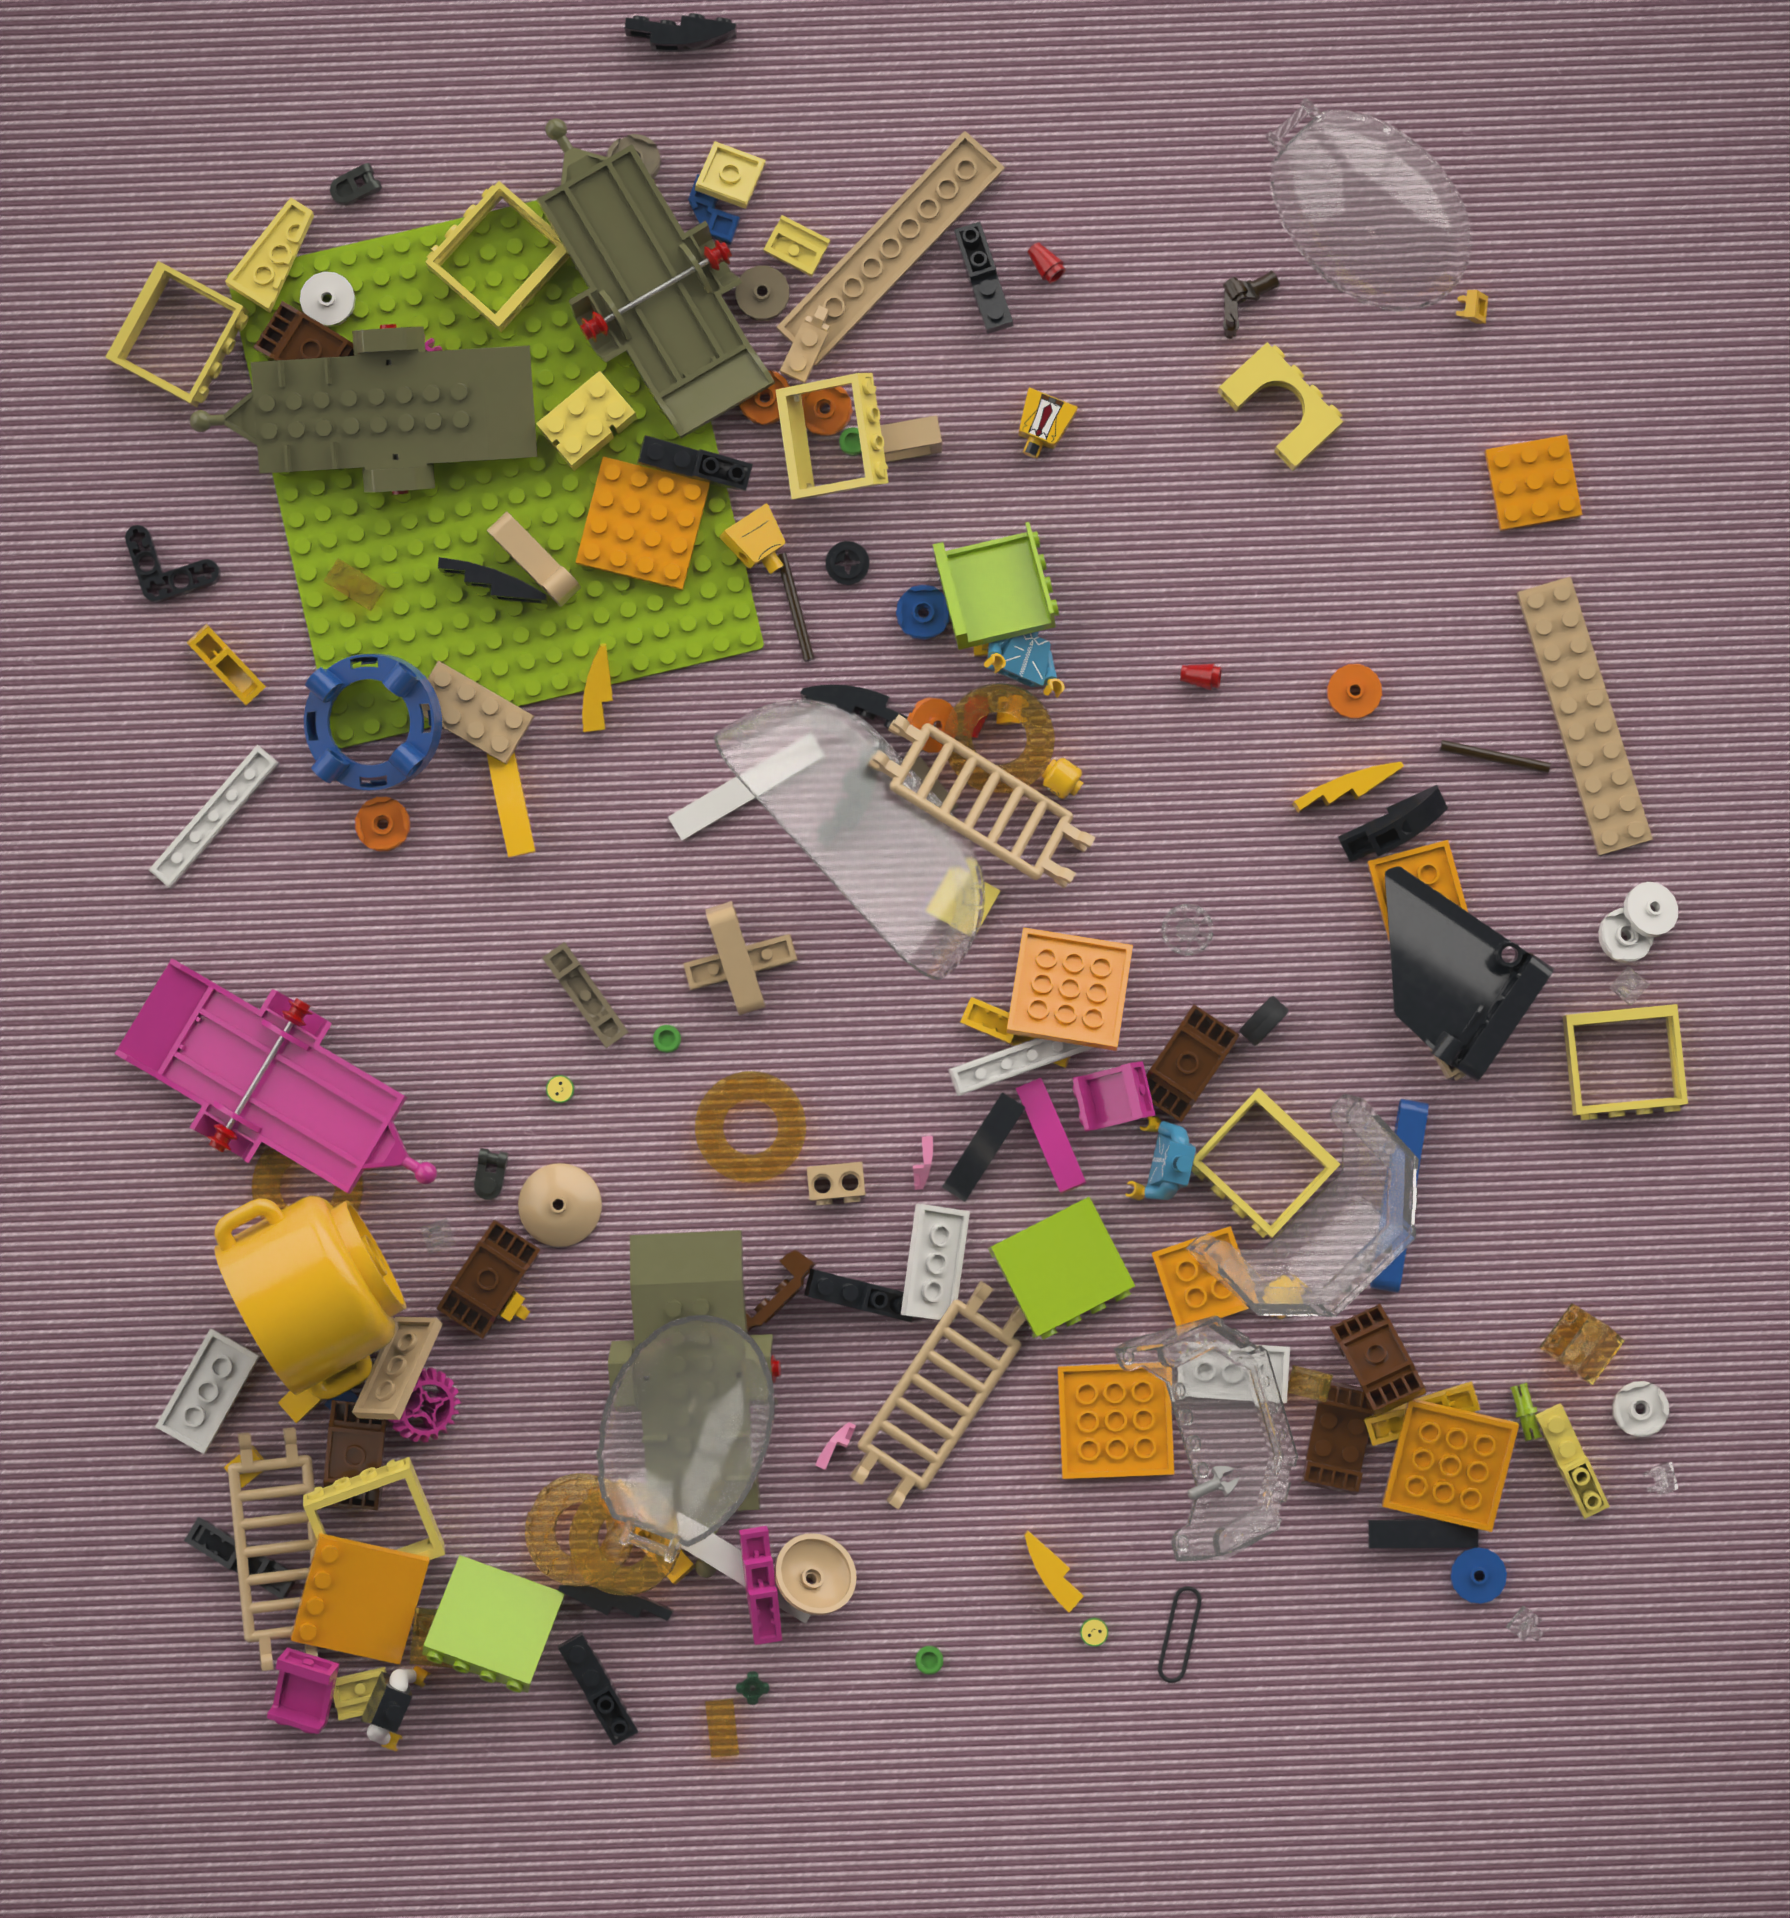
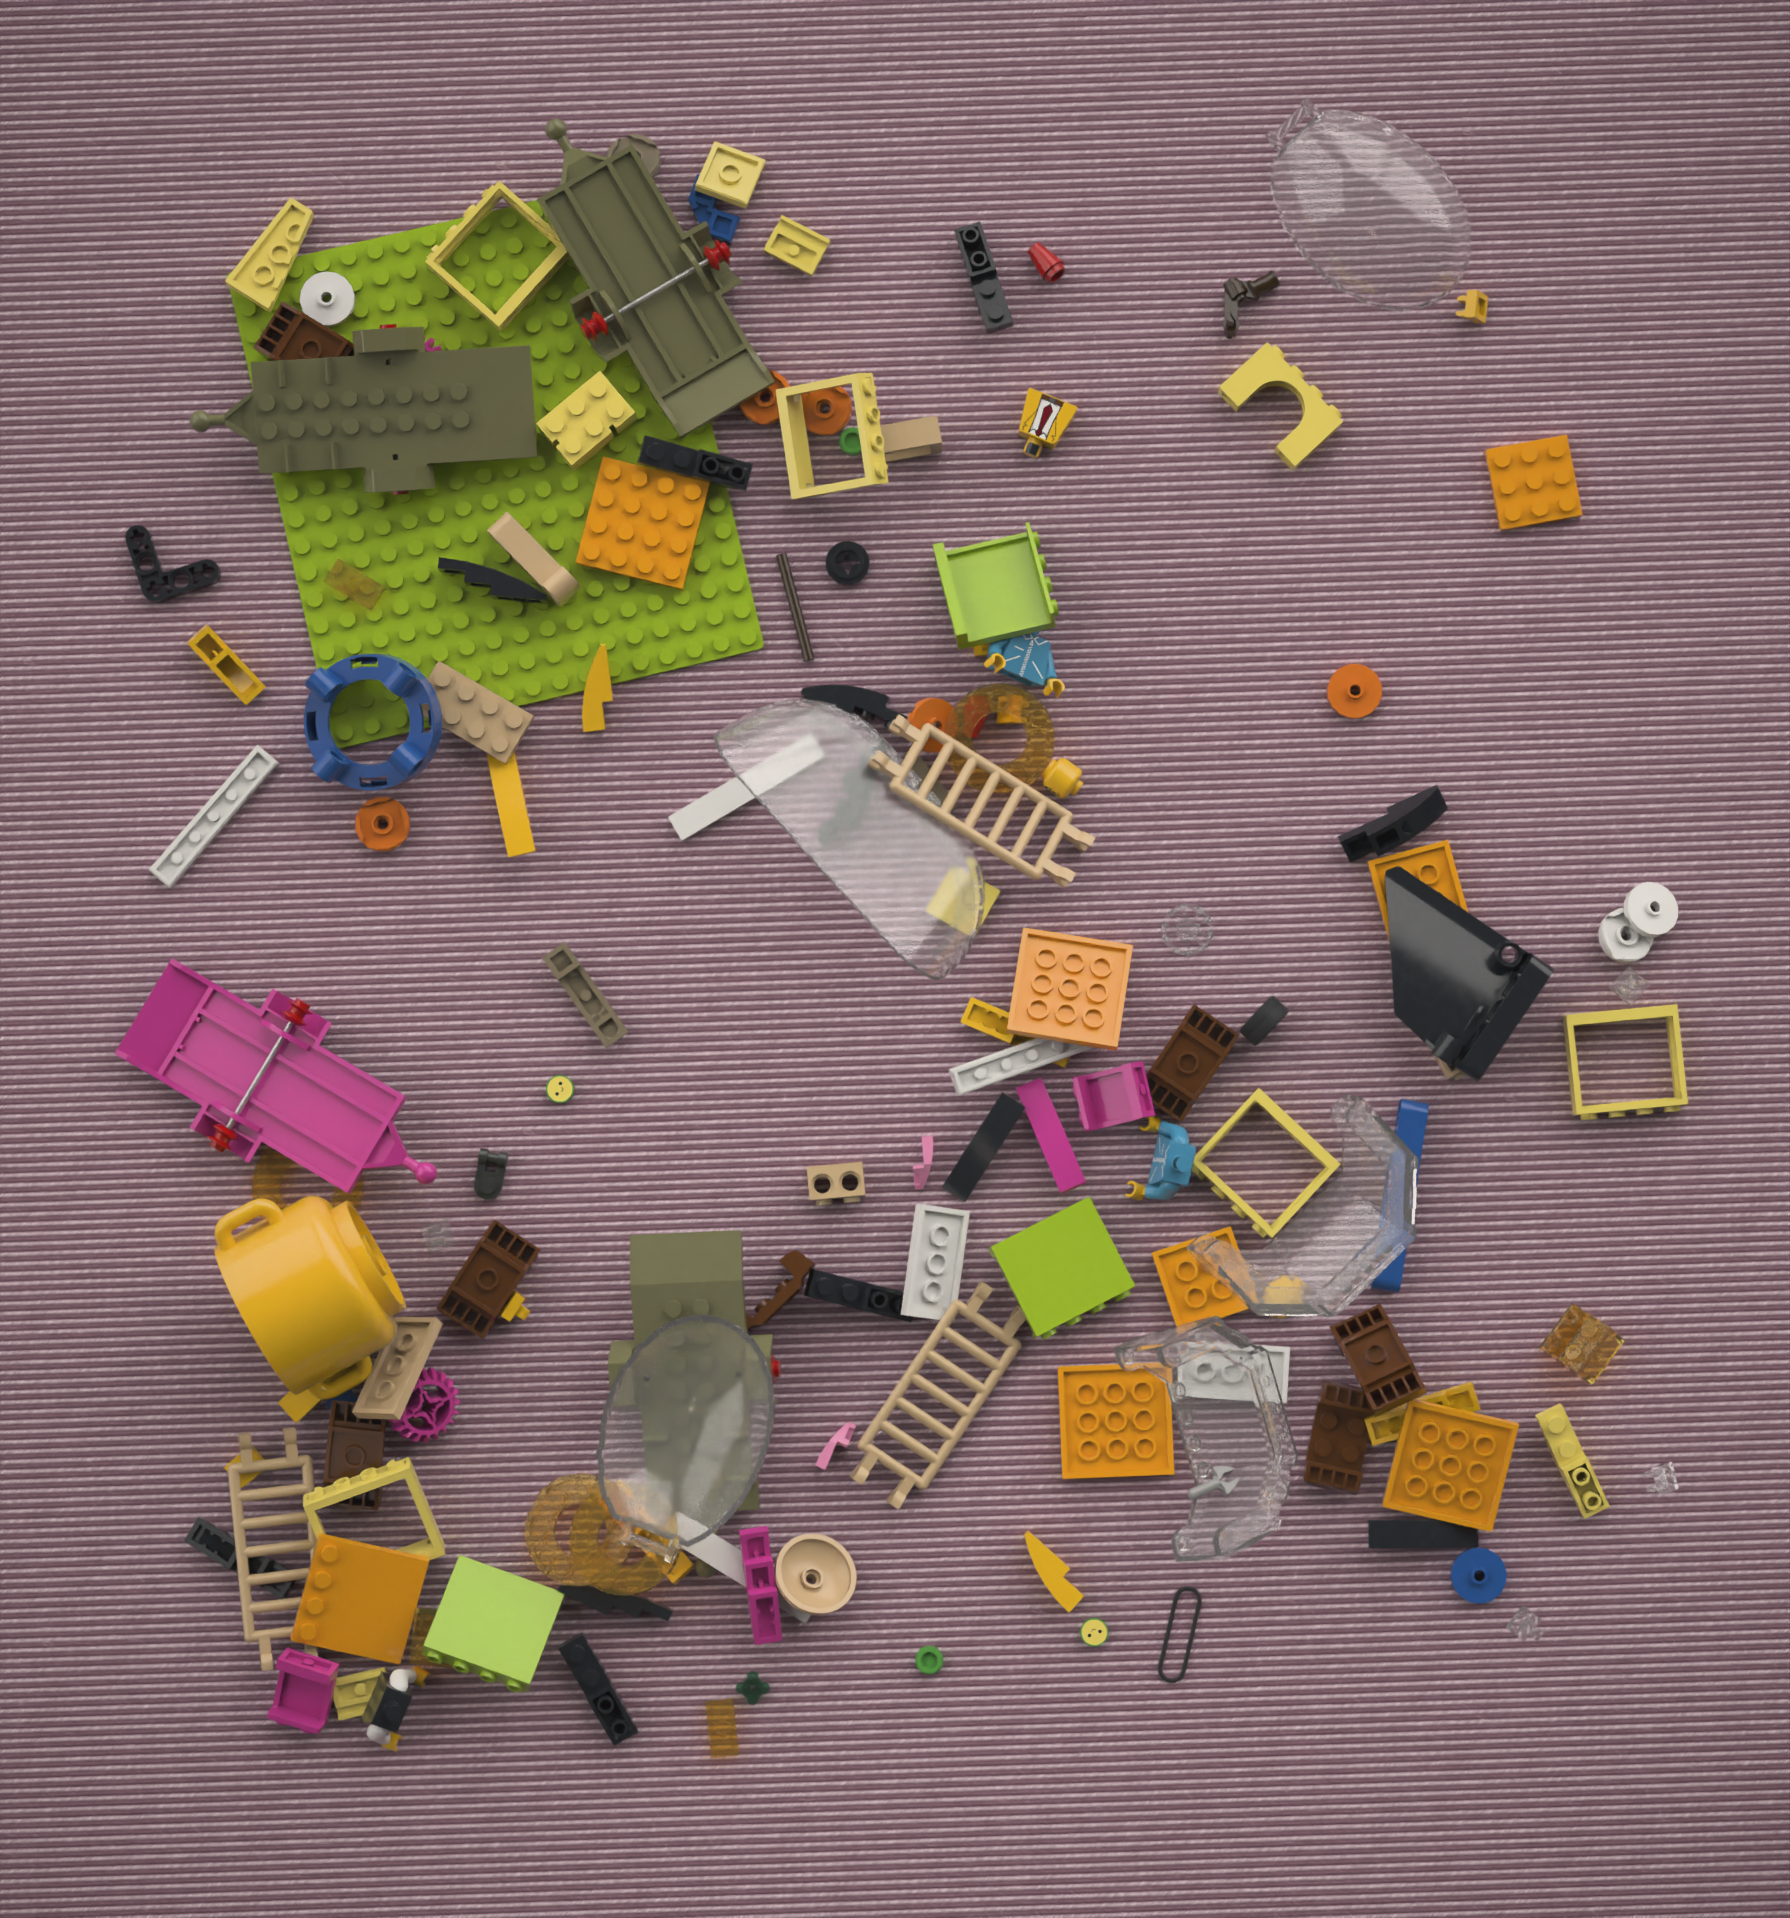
(139, 315): light yellow window -> none
(207, 1391): white plate -> none
(345, 190): pearl dark grey plate -> none
(580, 1209): tan dish -> none
(667, 1038): bright green tile -> none
(691, 35): black slope -> none
(710, 1125): clear yellow plate -> none
(735, 958): tan beam -> none
(756, 539): yellow torso -> none
(762, 307): dark tan plate -> none
(763, 956): tan tile -> none
(806, 346): tan hinge -> none
(897, 240): tan plate -> none
(919, 598): blue plate -> none
(1202, 675): red cone -> none
(1309, 1383): clear yellow plate -> none
(1356, 782): yellow slope -> none
(1494, 756): dark brown bar -> none
(1526, 1412): lime pin -> none
(1584, 716): tan plate -> none
(1655, 1410): white plate -> none

